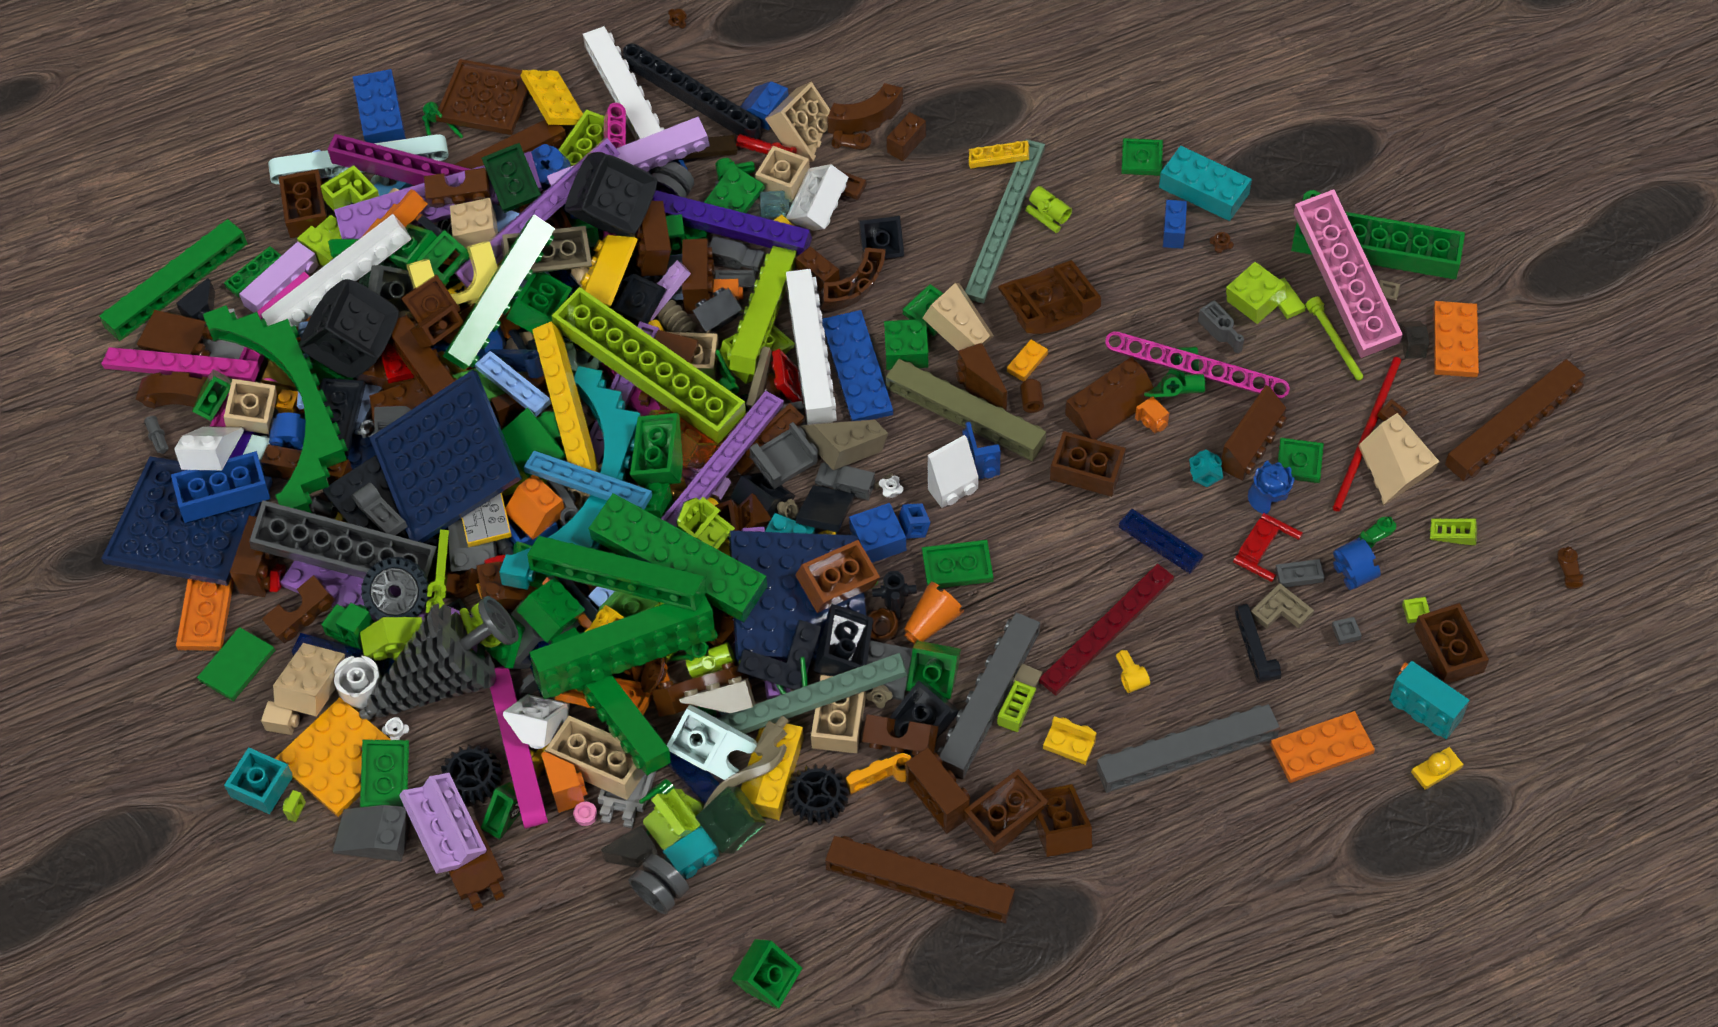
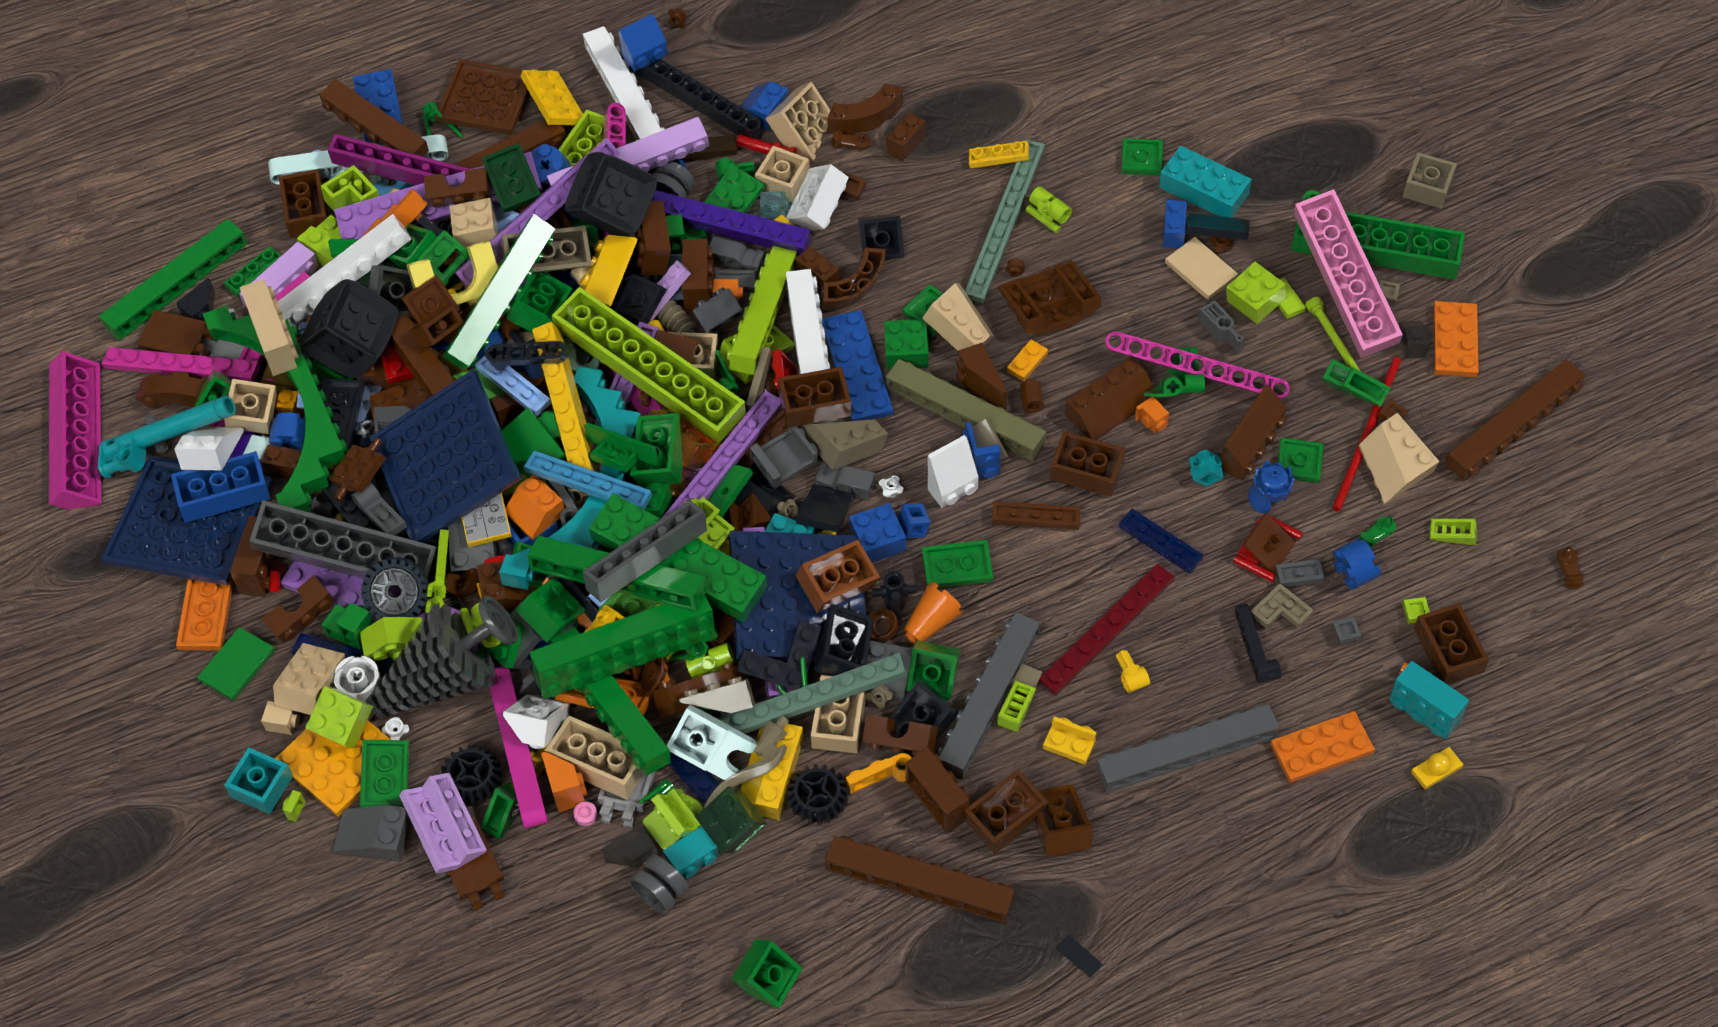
(74, 432): none -> dark pink slope
(129, 449): none -> teal piece
(270, 326): none -> tan brick
(339, 717): none -> lime brick
(357, 469): none -> reddish brown plate
(370, 120): none -> reddish brown brick
(500, 354): none -> black beam
(618, 450): none -> green bracket
(642, 42): none -> blue slope
(645, 551): none -> dark grey brick
(730, 488): none -> green tile
(814, 397): none -> reddish brown brick
(986, 436): none -> dark tan tile
(1015, 267): none -> reddish brown plate
(1036, 515): none -> reddish brown plate
(1079, 956): none -> black sticker
(1201, 268): none -> tan tile
(1217, 226): none -> black tile
(1269, 543): none -> reddish brown piece
(1355, 383): none -> green slope
(1429, 180): none -> dark tan brick

